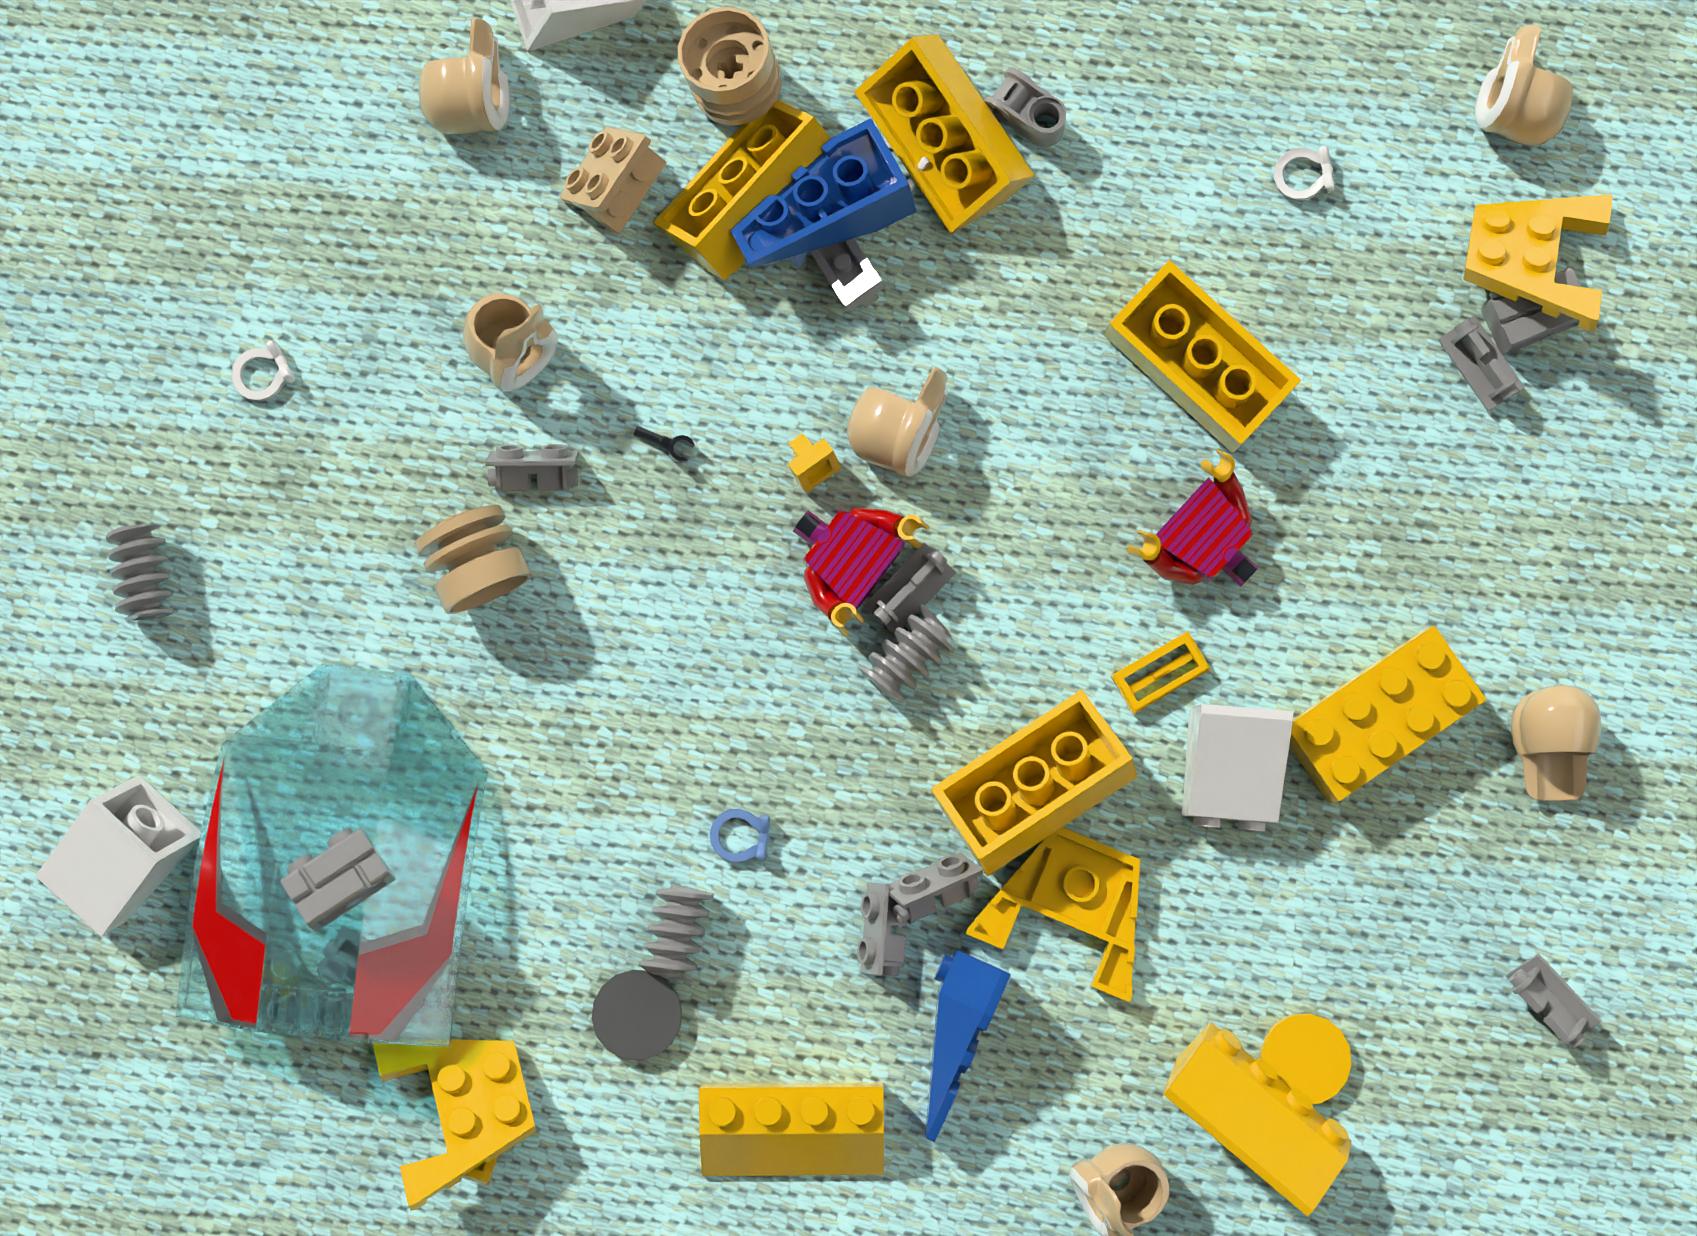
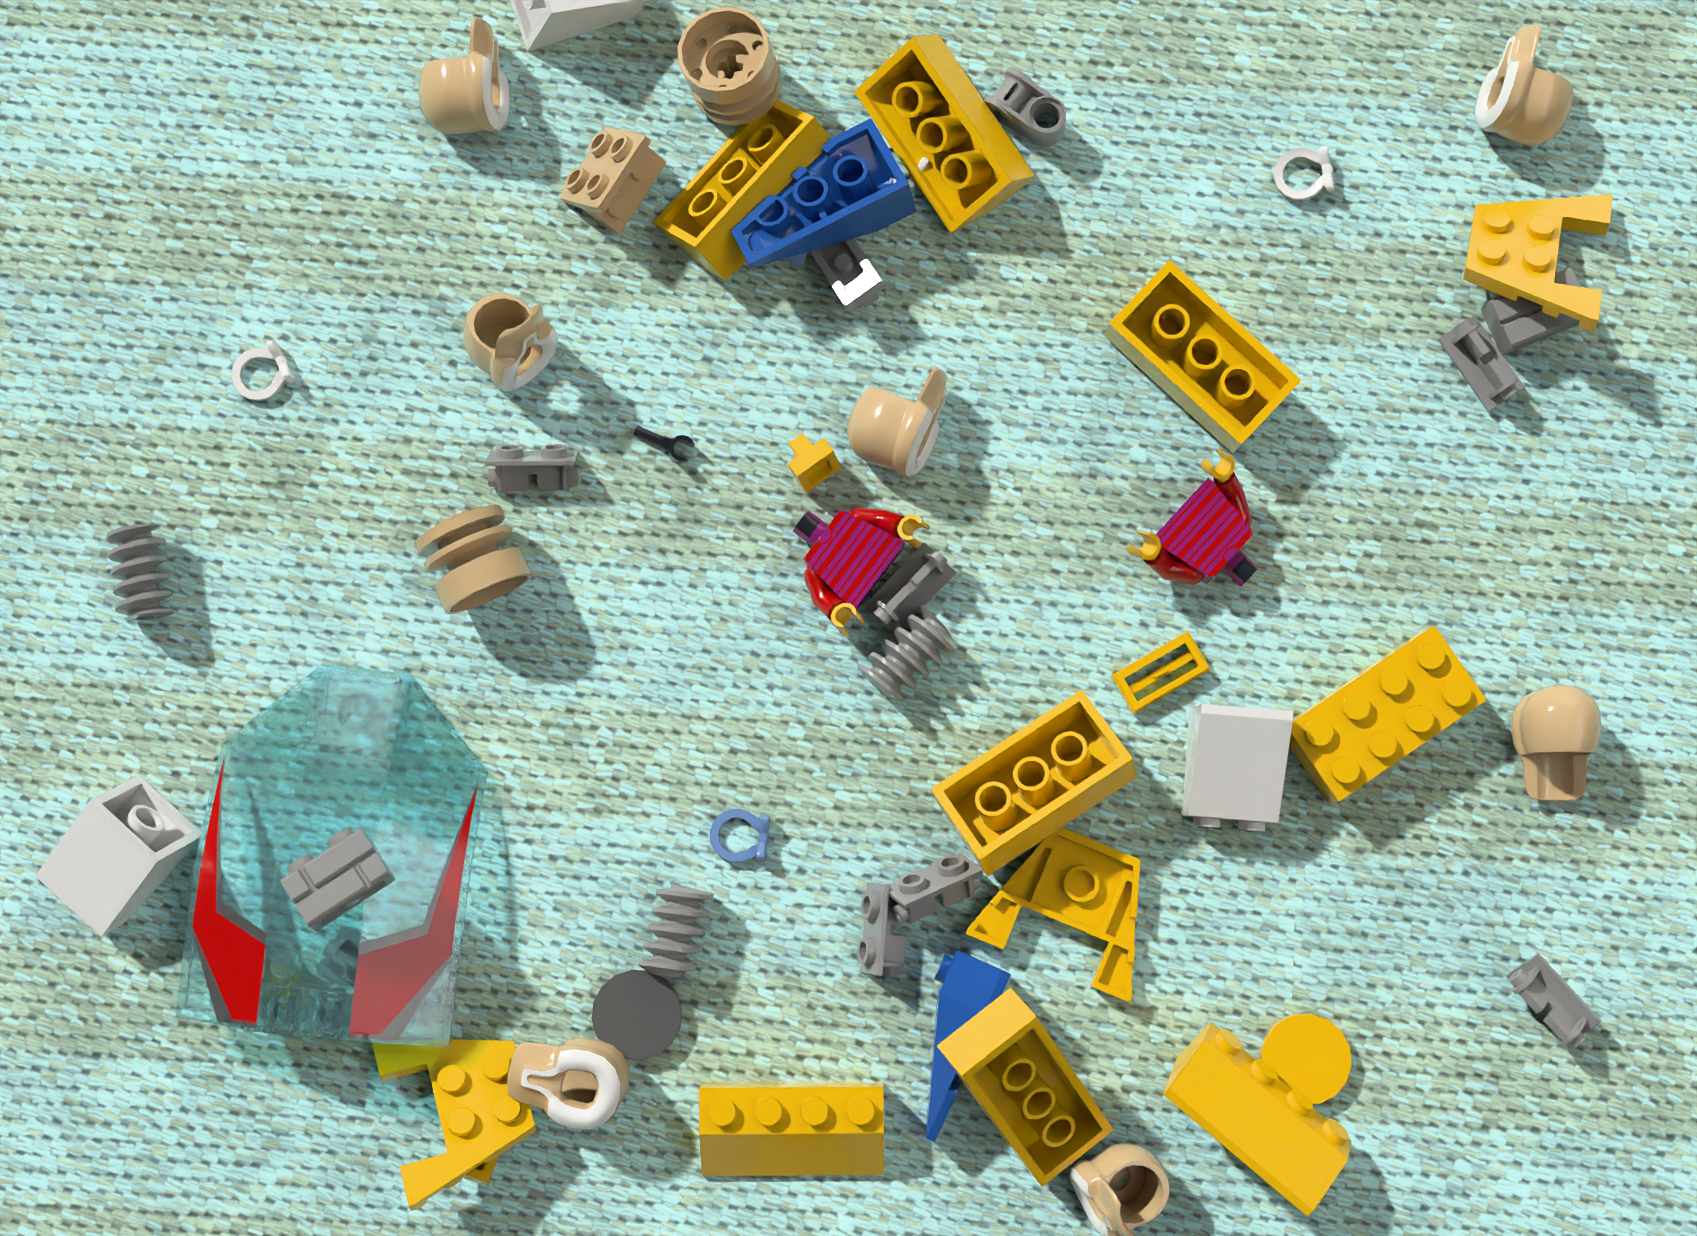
(572, 1082): none -> piece
(1025, 1086): none -> yellow brick

